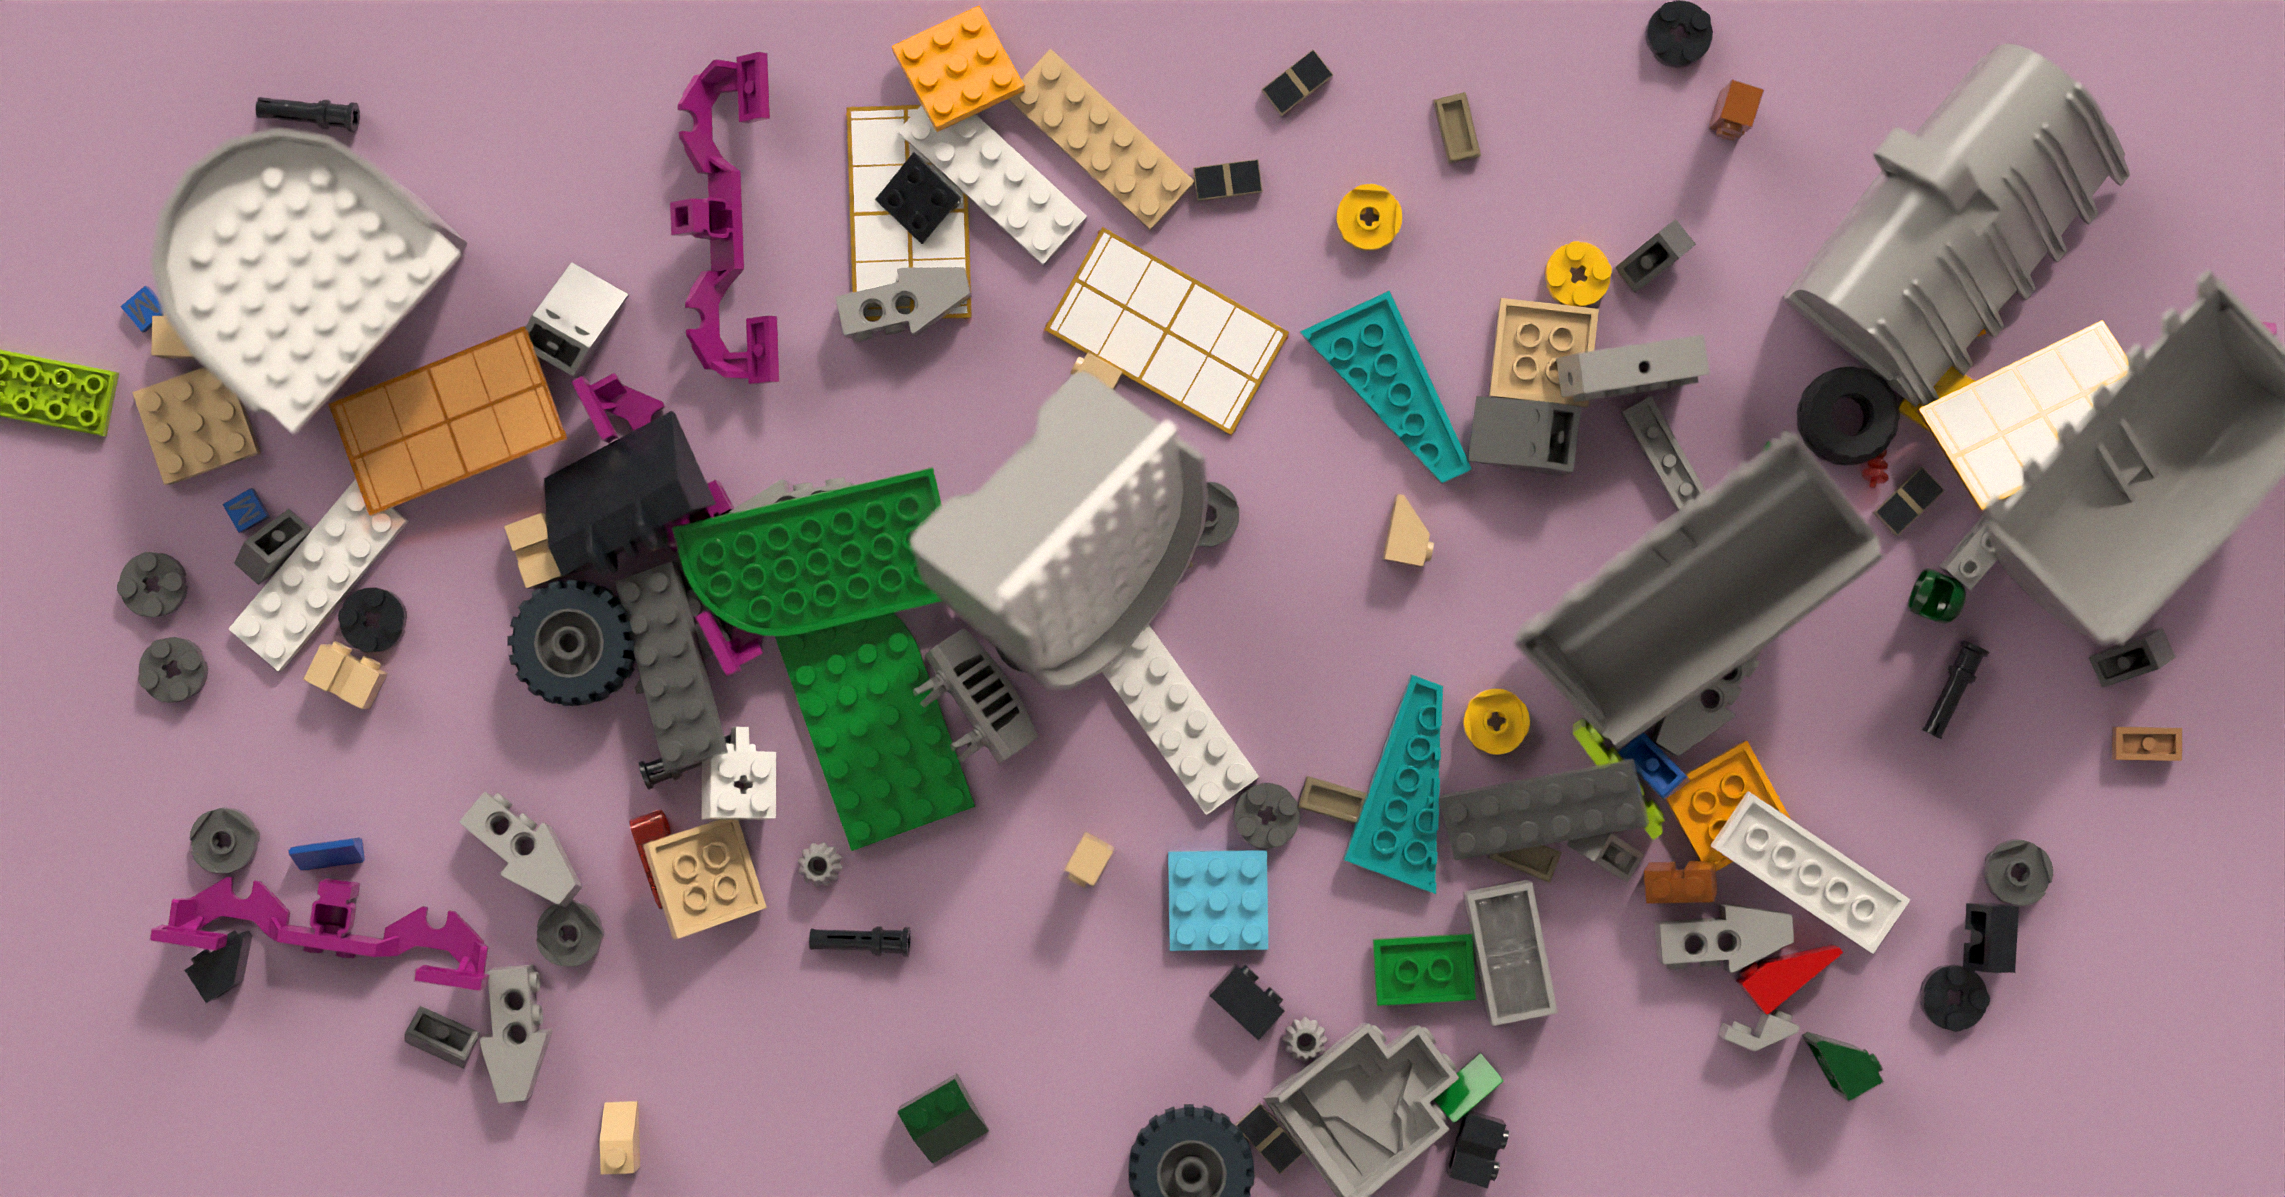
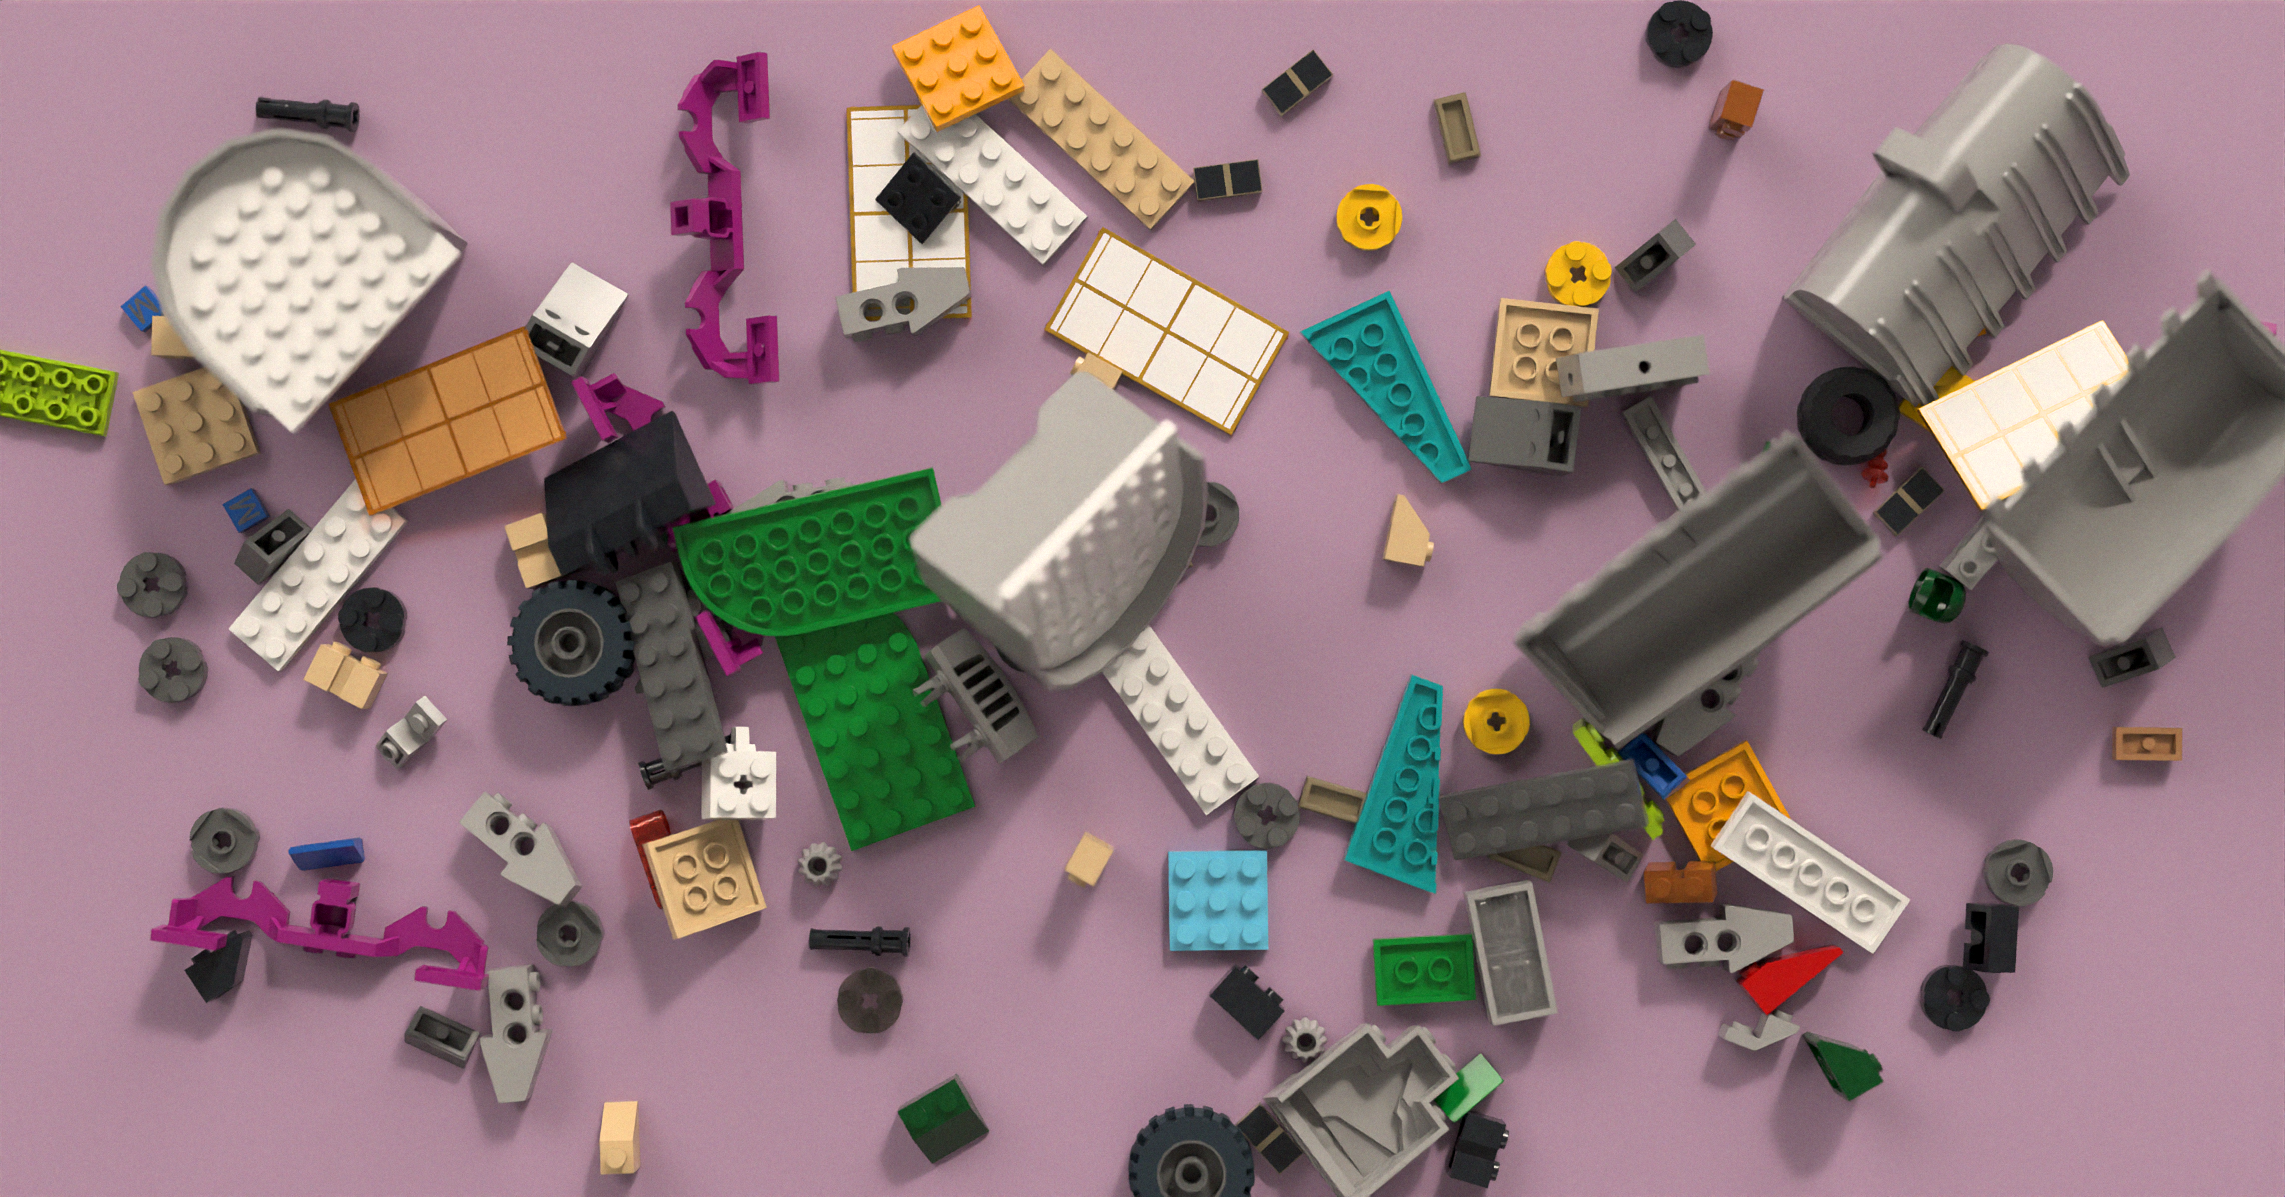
(411, 733): none -> light grey slope
(870, 981): none -> clear smoke plate

